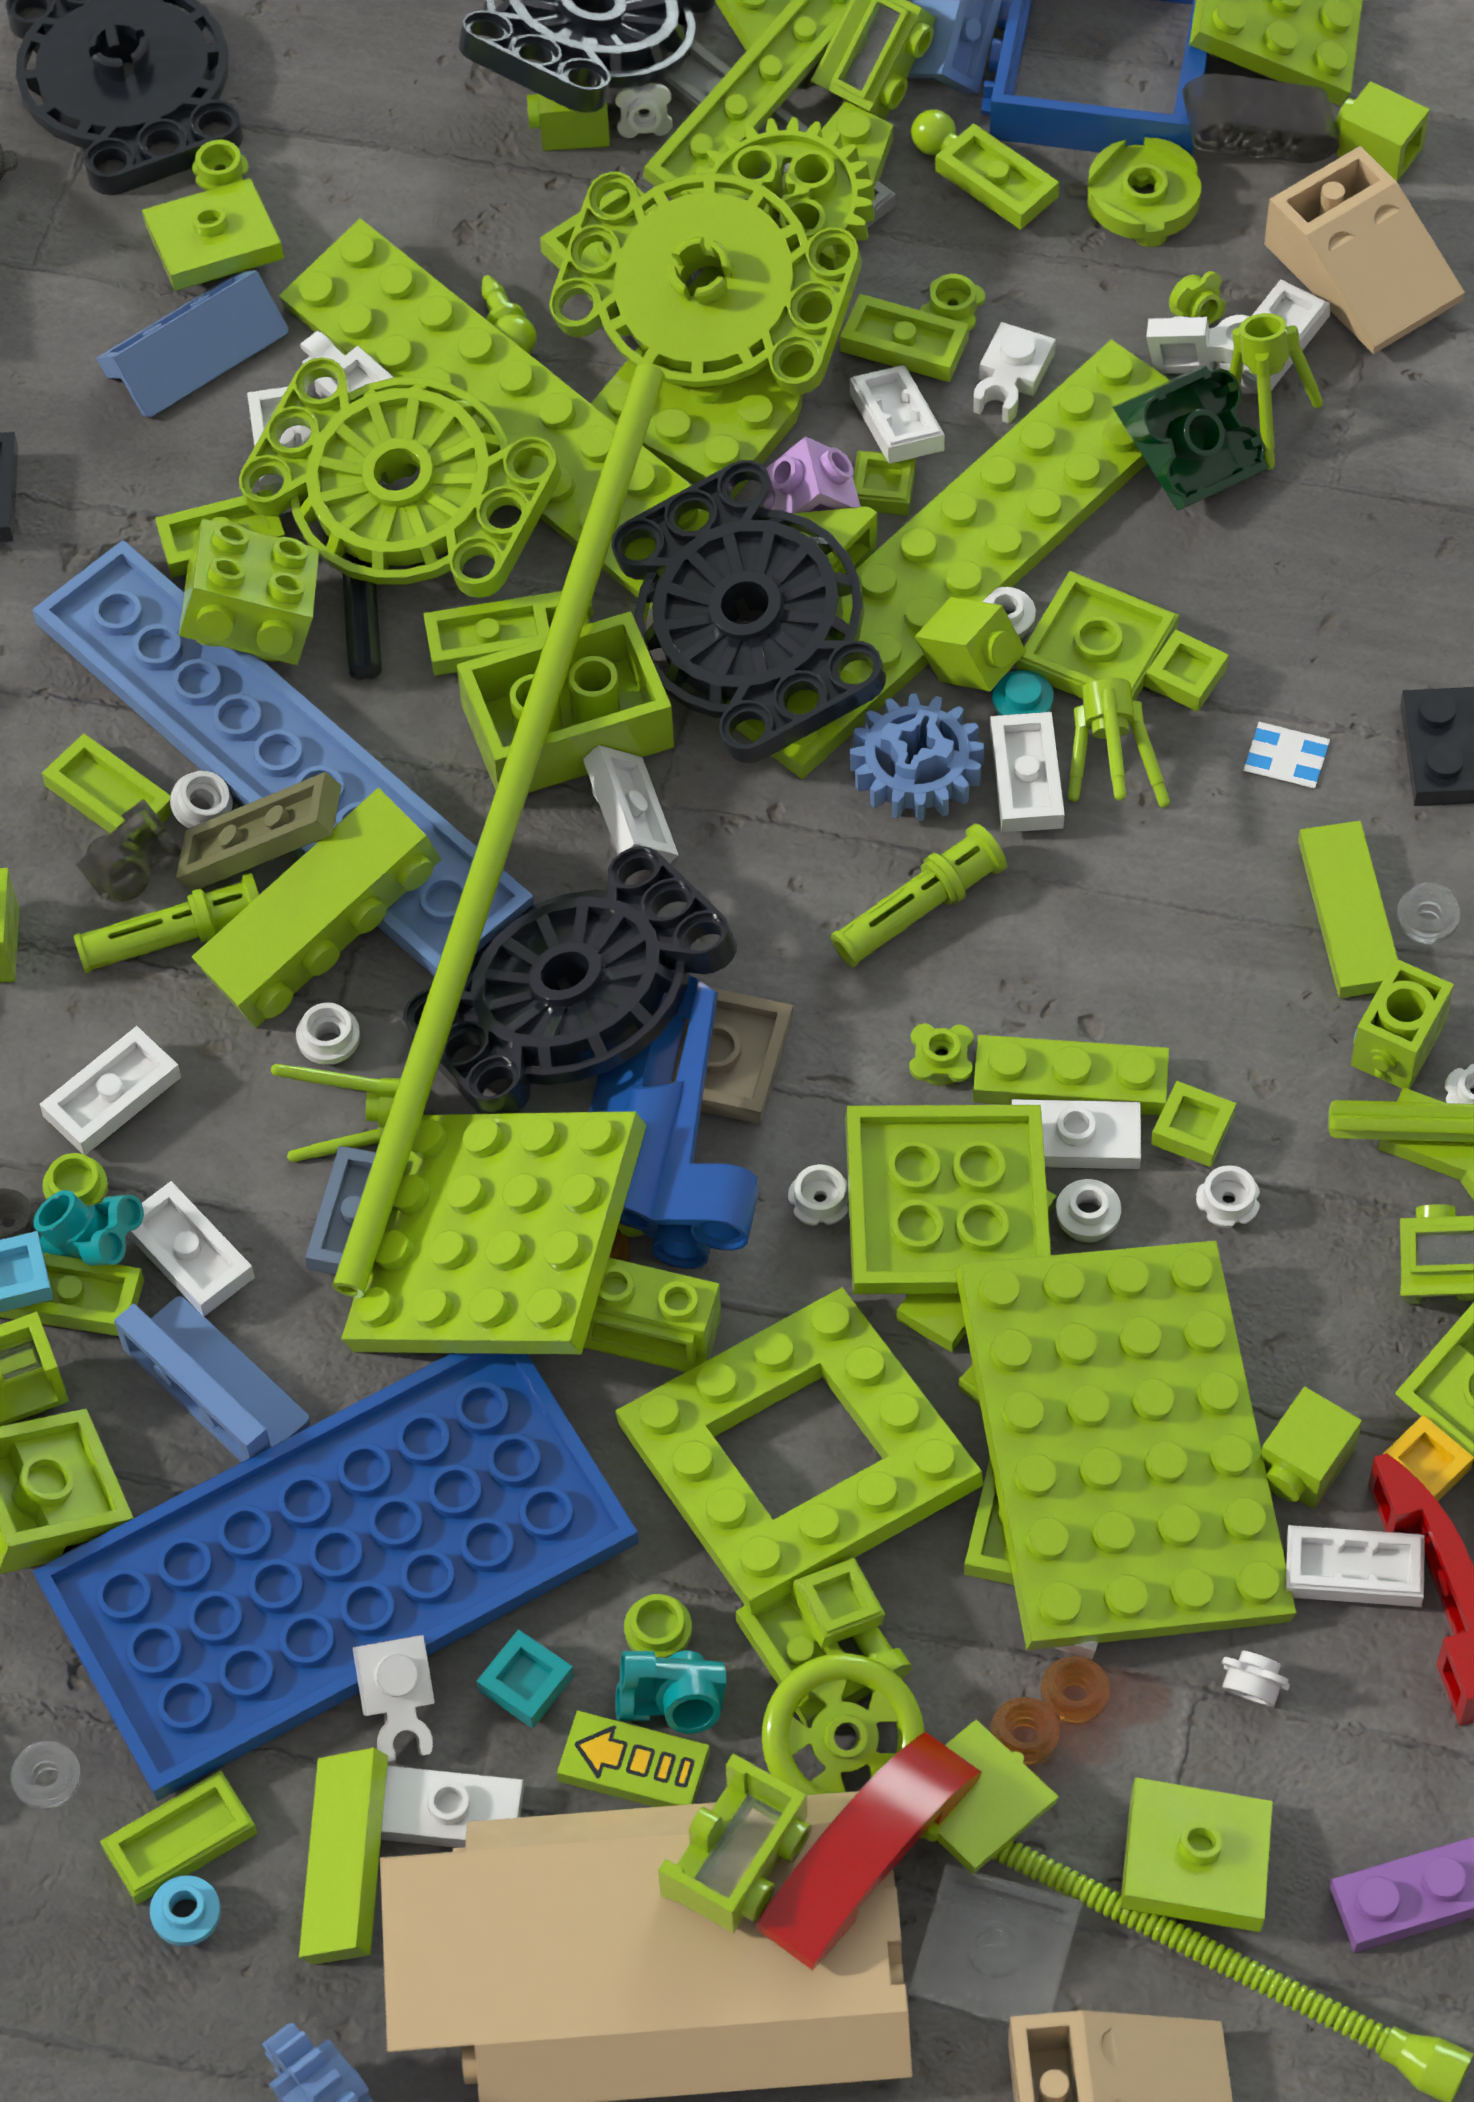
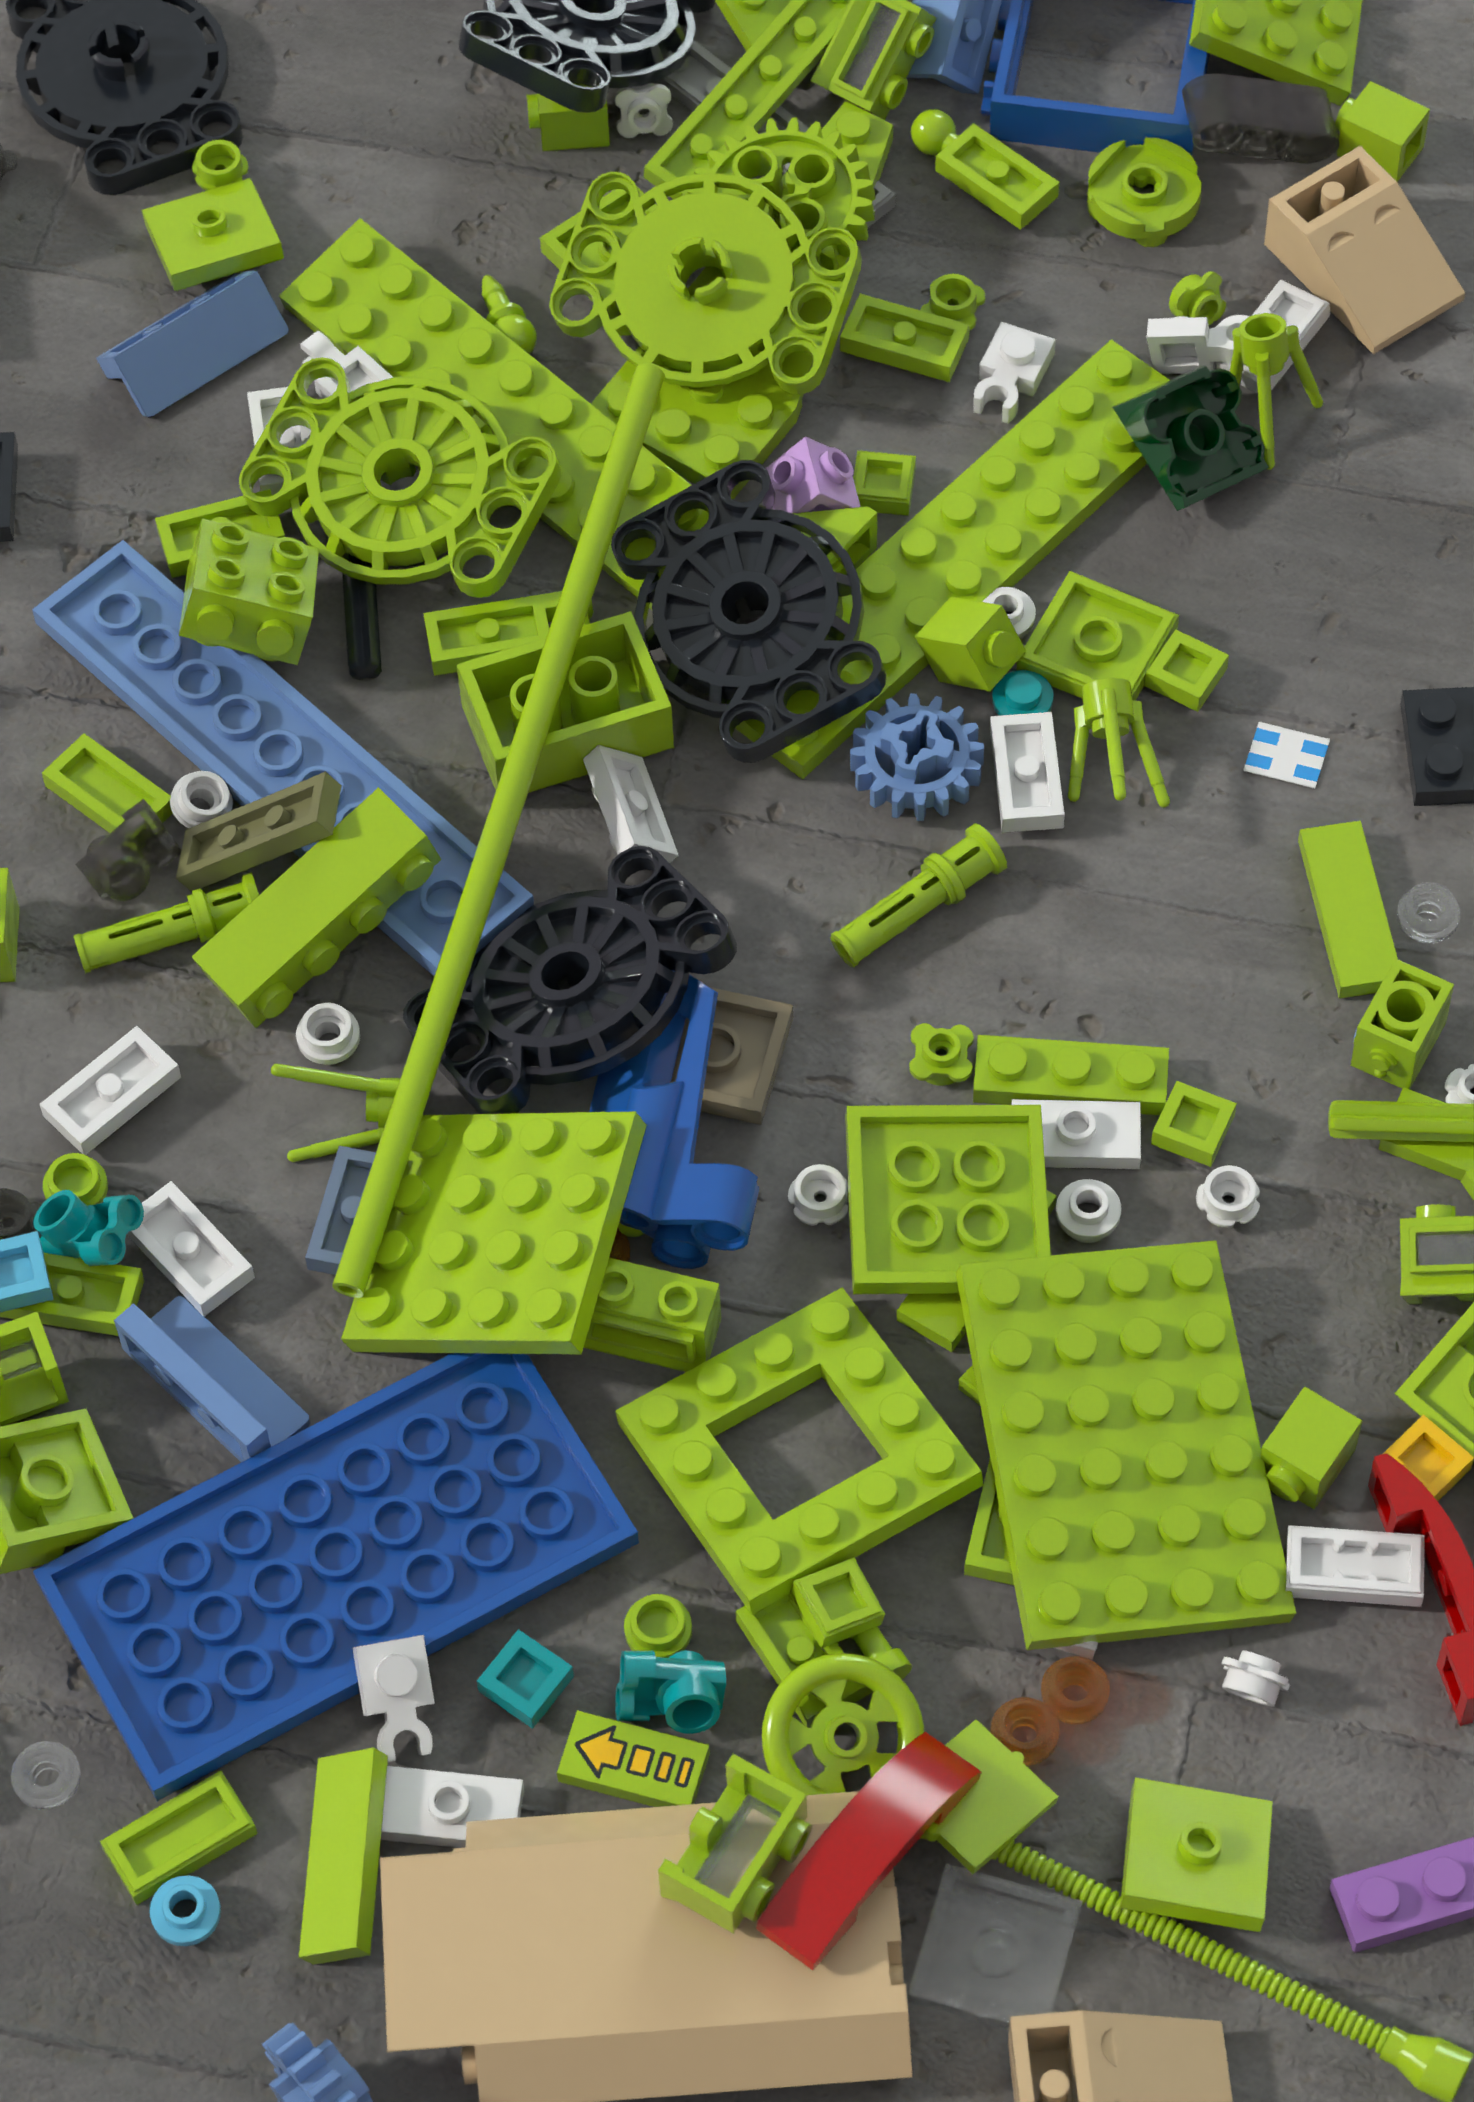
(897, 414): white plate -> none

